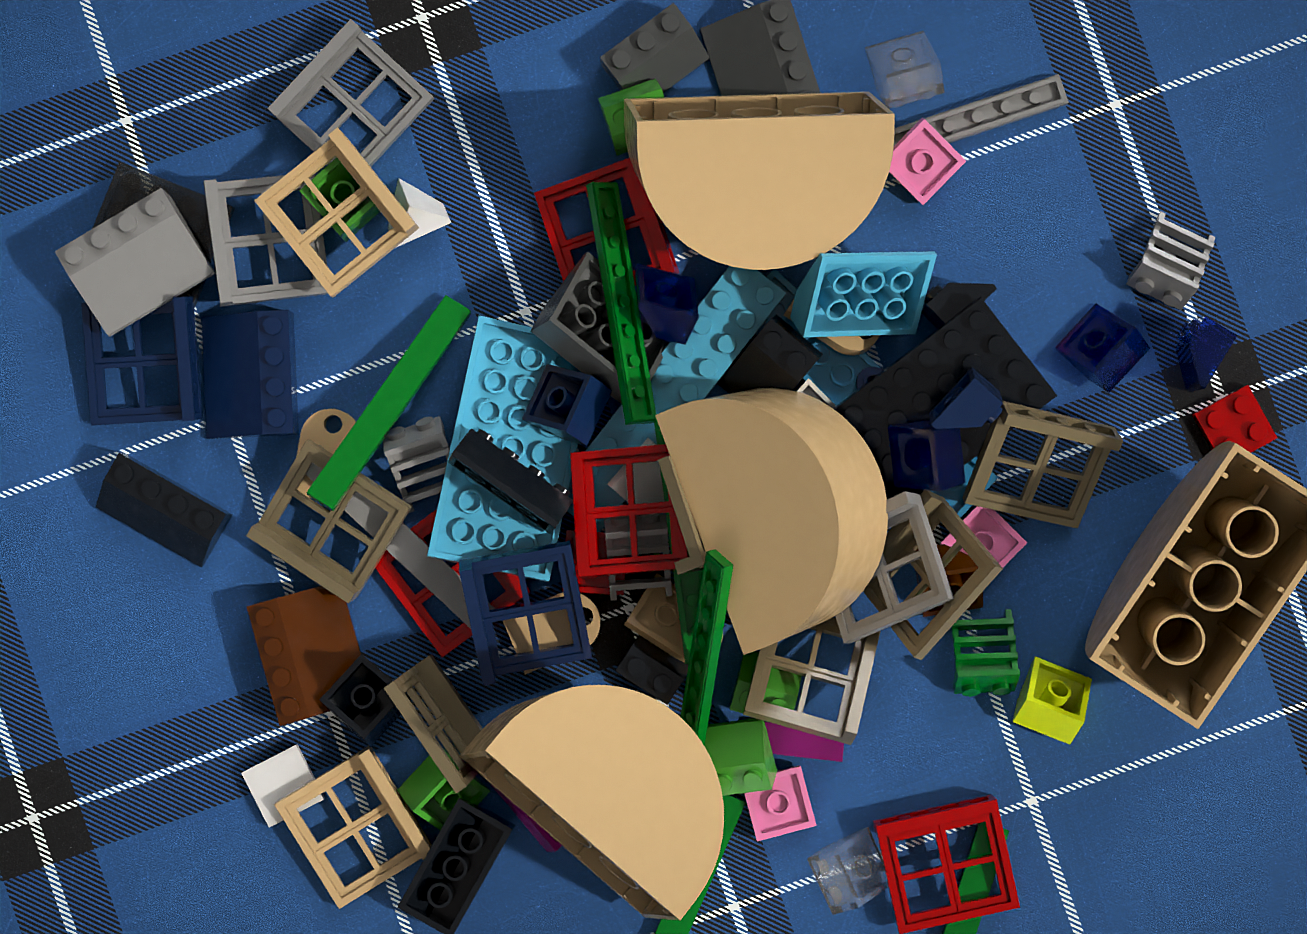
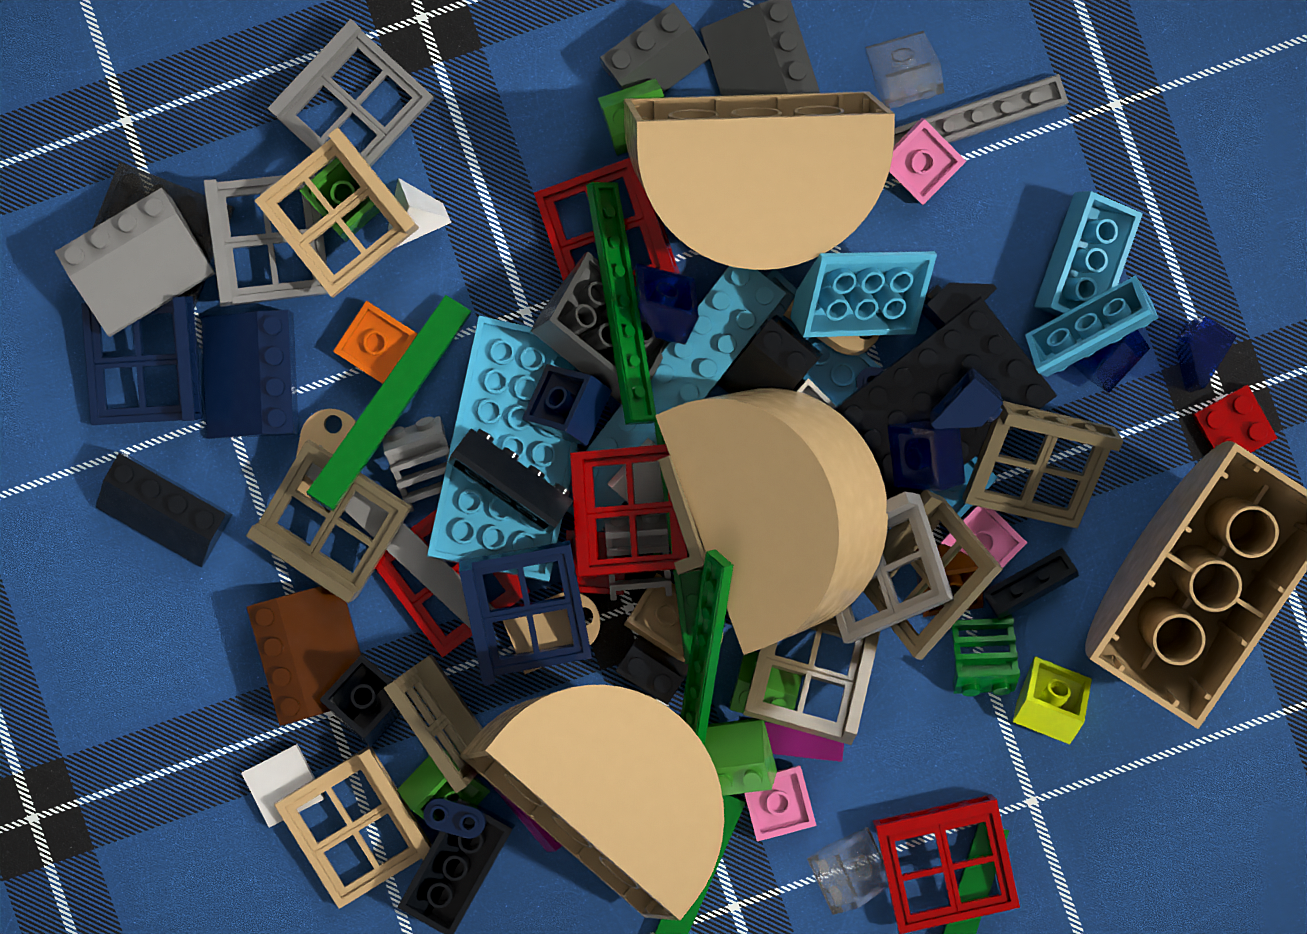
(375, 342): none -> orange plate
(454, 817): none -> dark blue plate
(1030, 584): none -> black plate
(1087, 252): none -> medium azure slope
(1090, 327): none -> medium azure slope
(1166, 275): light grey plate -> none

